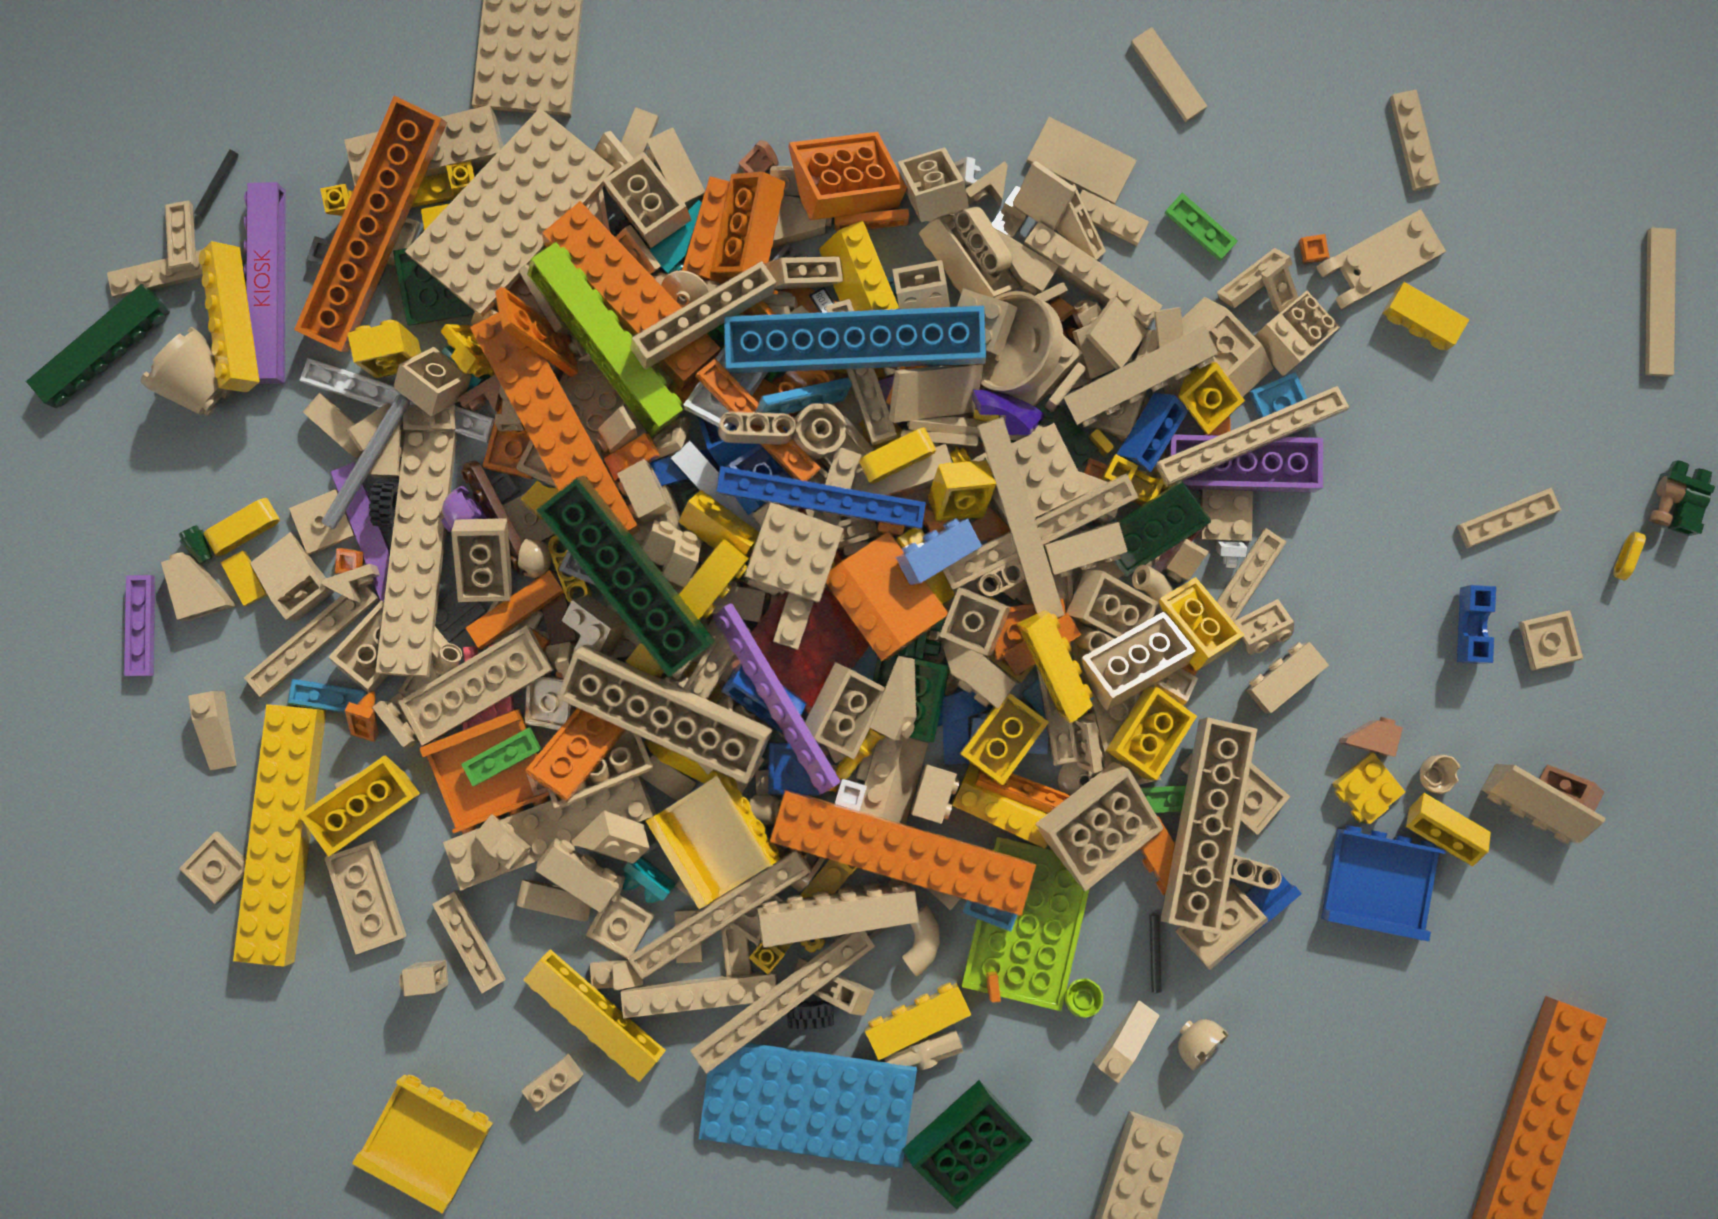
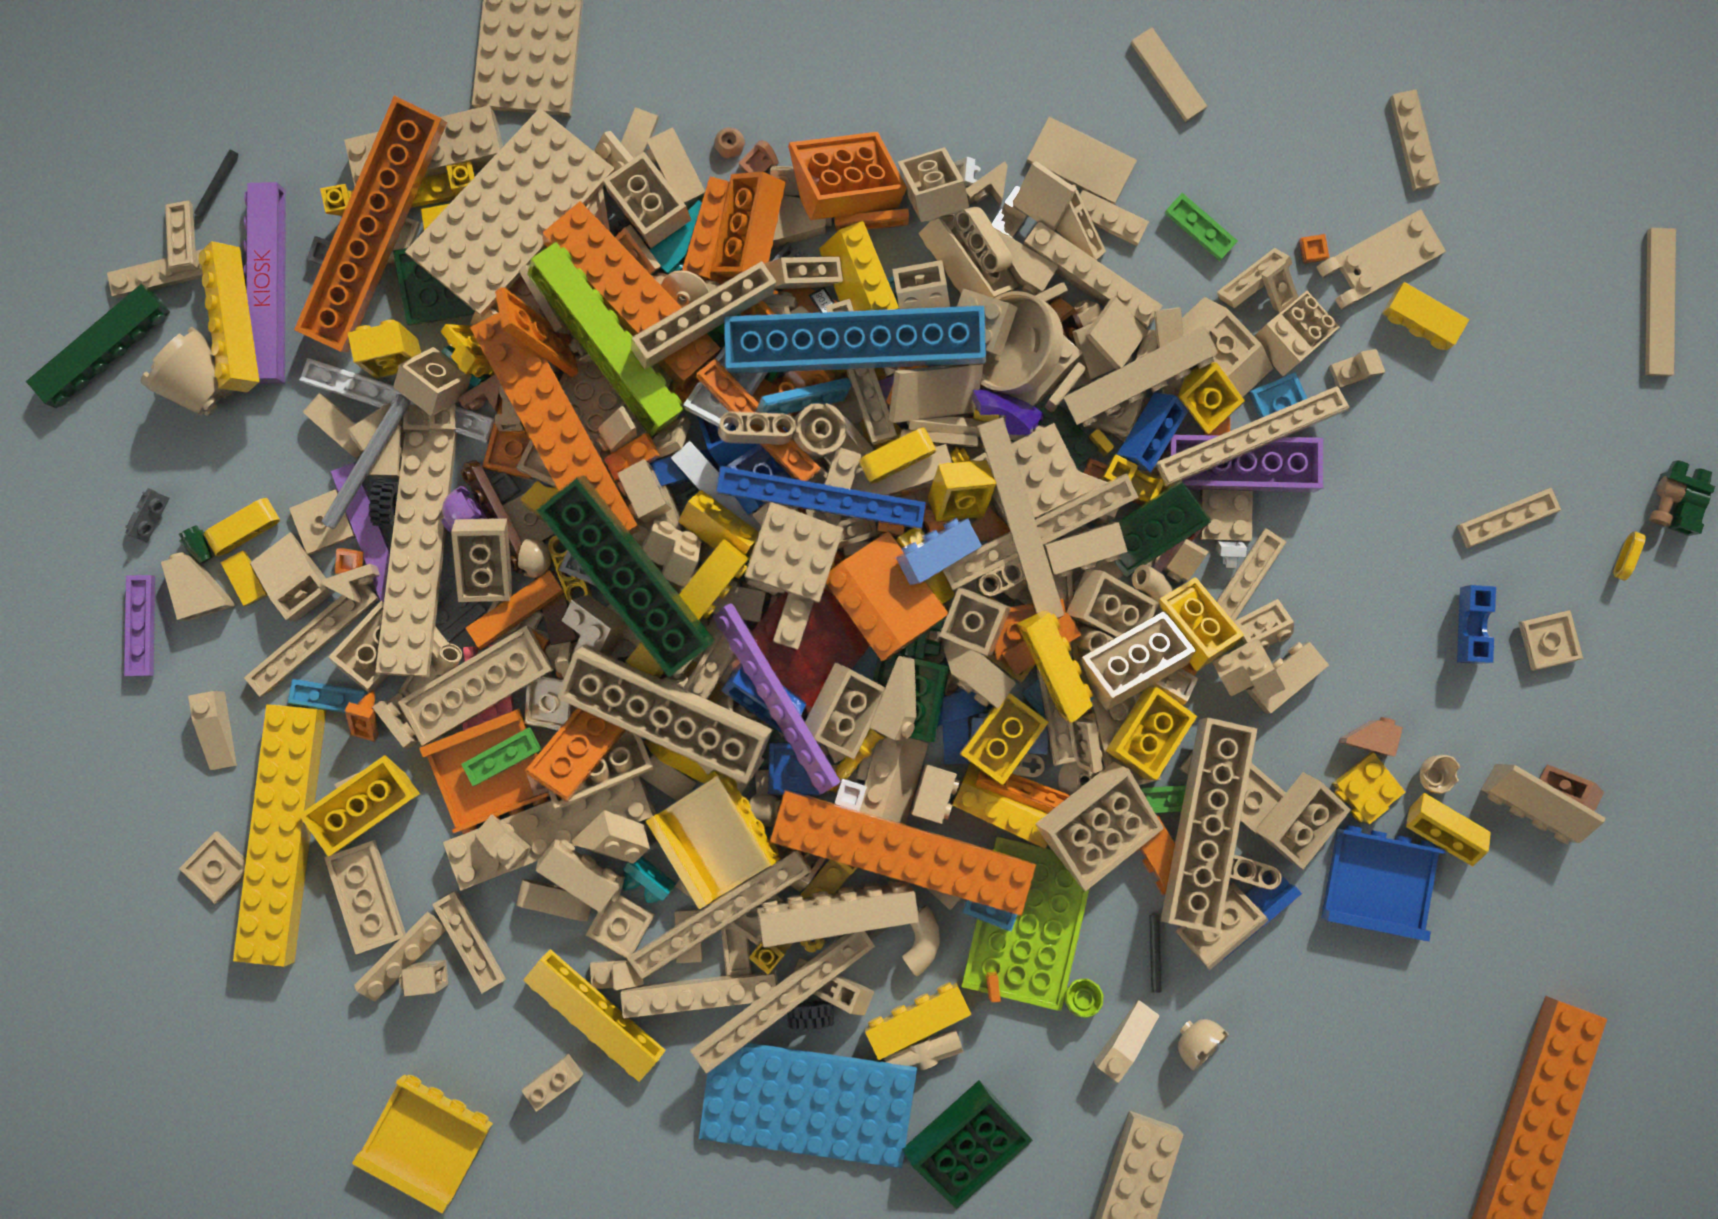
(143, 523): none -> dark grey hinge
(400, 956): none -> tan plate
(734, 148): none -> medium nougat plate
(1024, 771): none -> tan beam
(1249, 667): none -> tan brick
(1303, 820): none -> tan brick
(1357, 368): none -> tan slope

